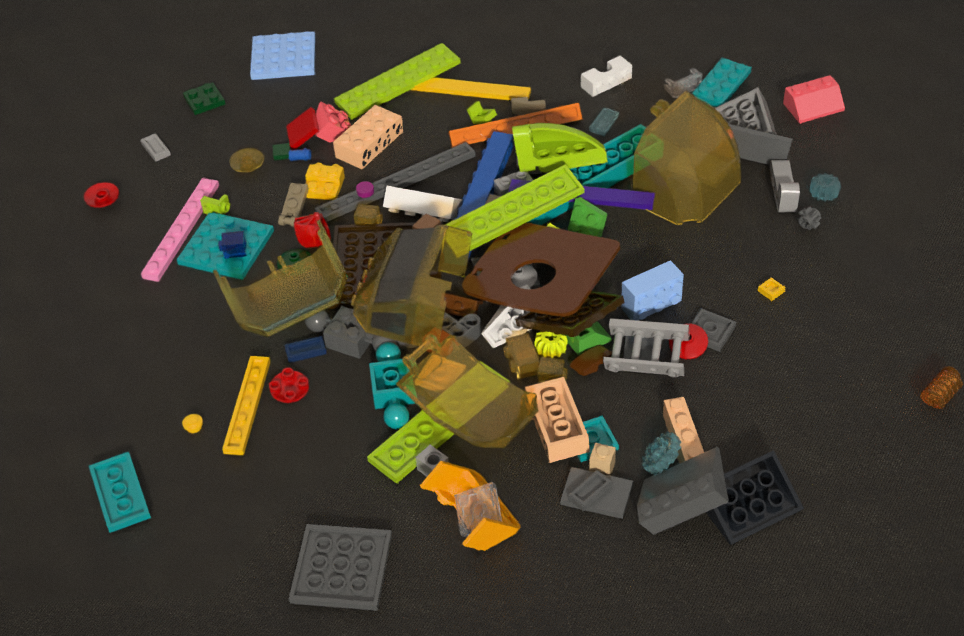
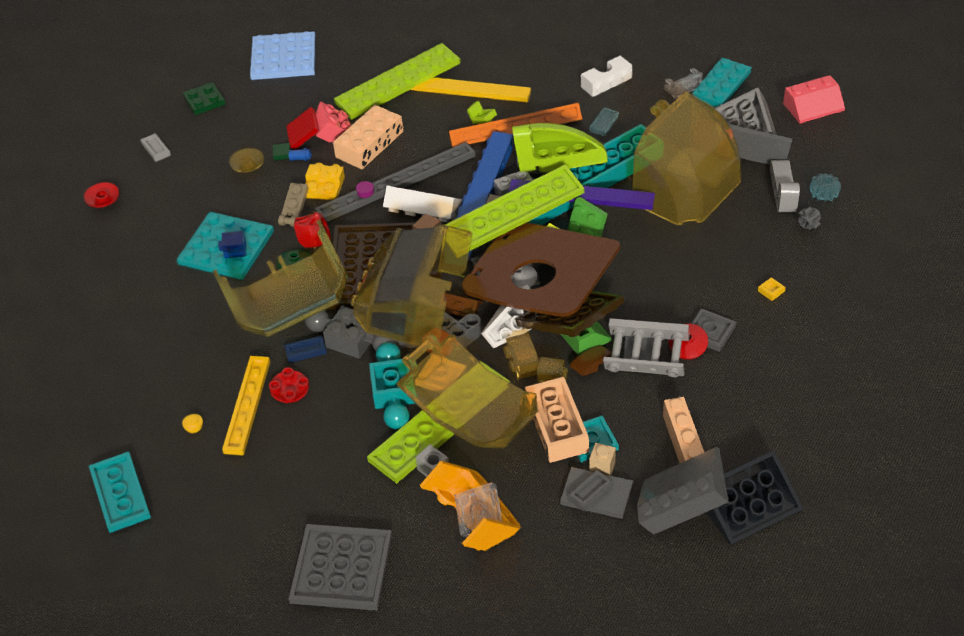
(178, 231): bright pink plate -> none
(212, 205): lime bracket -> none
(367, 215): clear yellow brick -> none
(522, 106): dark tan slope -> none
(550, 344): neon yellow gear -> none
(652, 291): light blue brick -> none
(661, 453): clear light blue gear -> none
(942, 388): clear orange piece -> none

